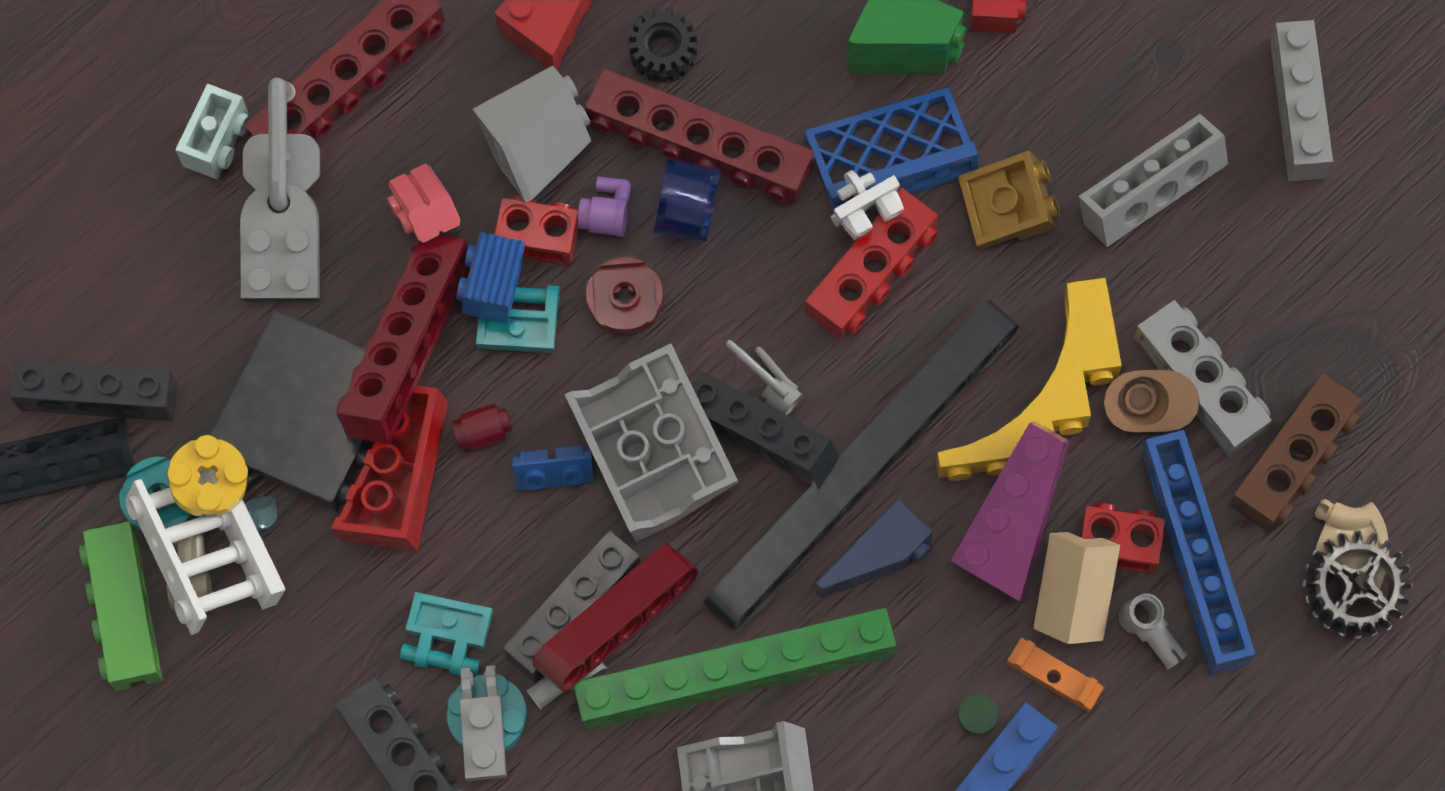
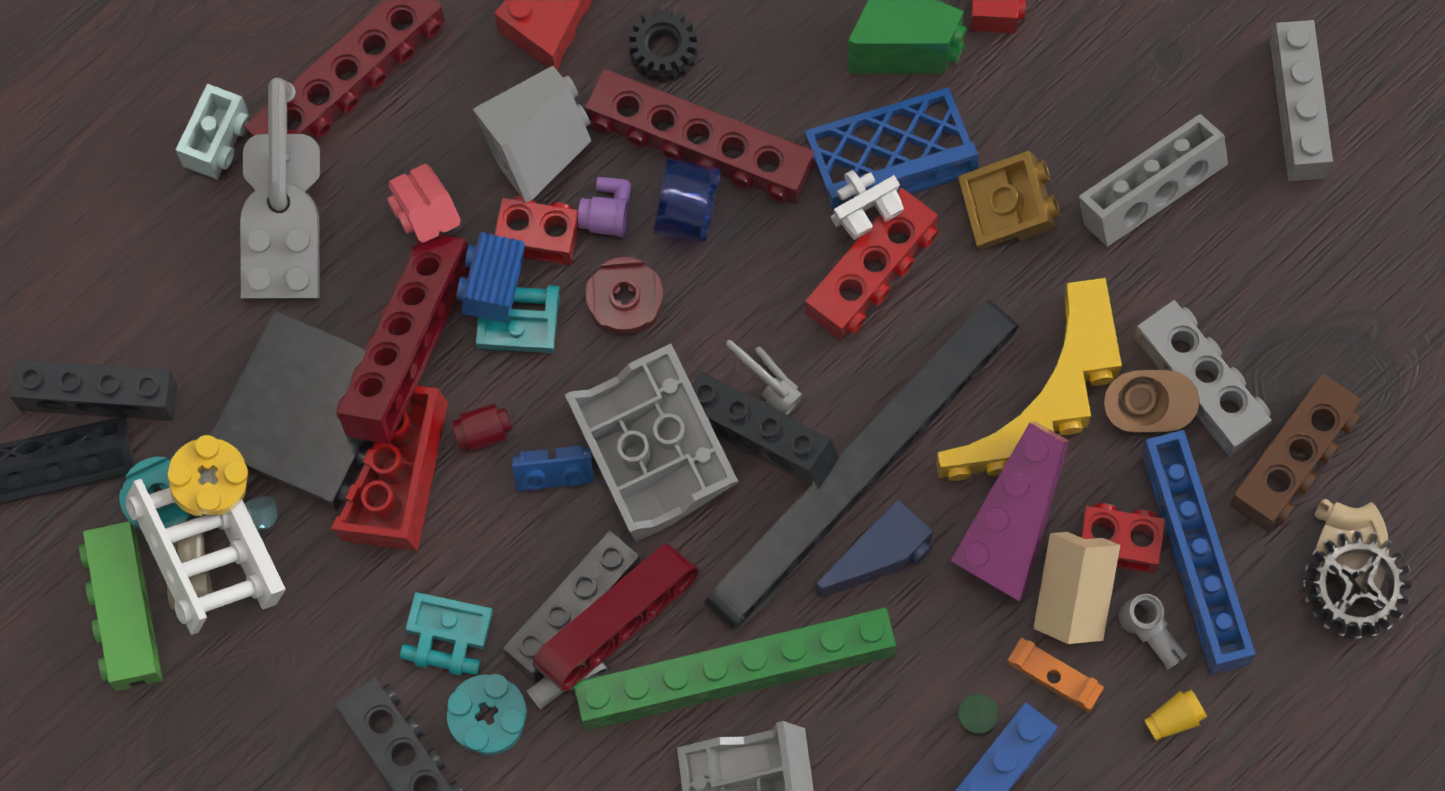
(482, 729): light grey hinge -> none
(1176, 715): none -> yellow cone

